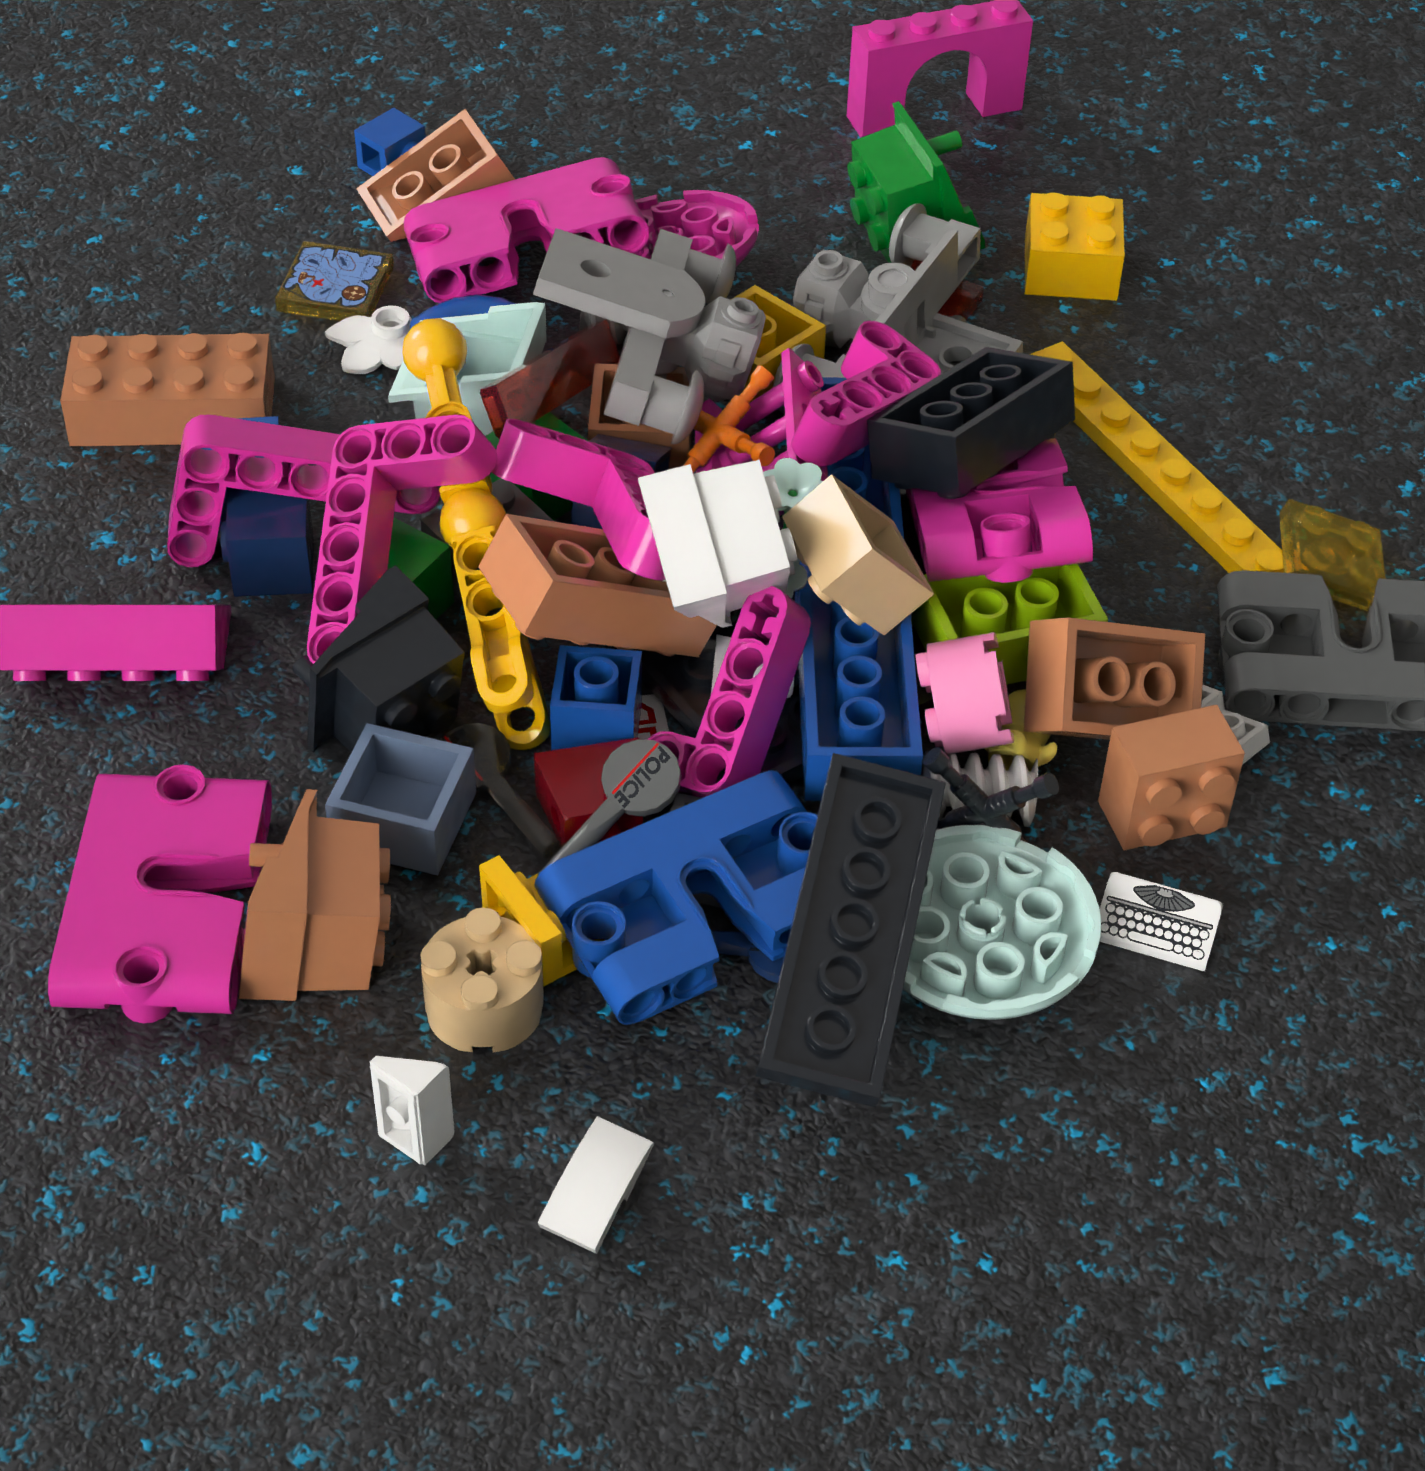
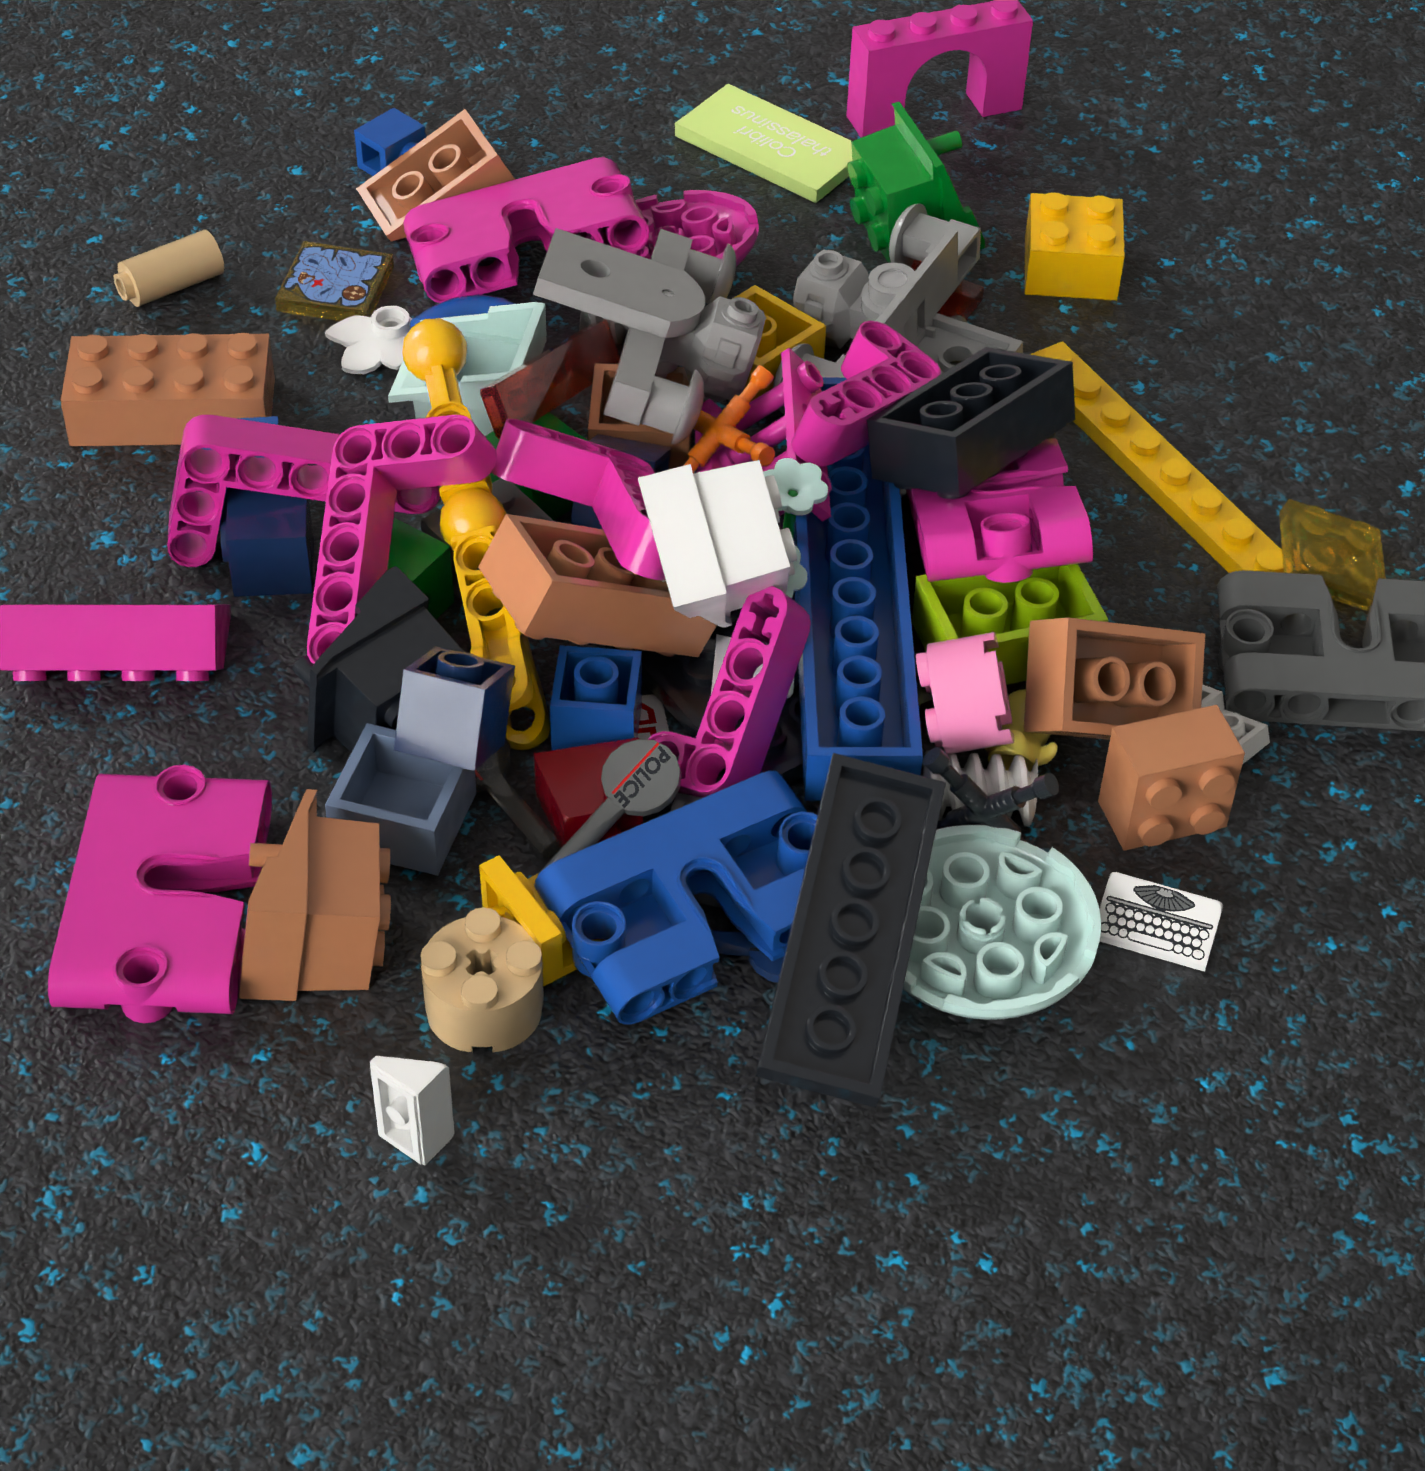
(169, 268): none -> tan brick
(454, 708): none -> head
(595, 1184): white slope -> none
(768, 142): none -> yellowish green tile
(856, 556): tan piece -> none

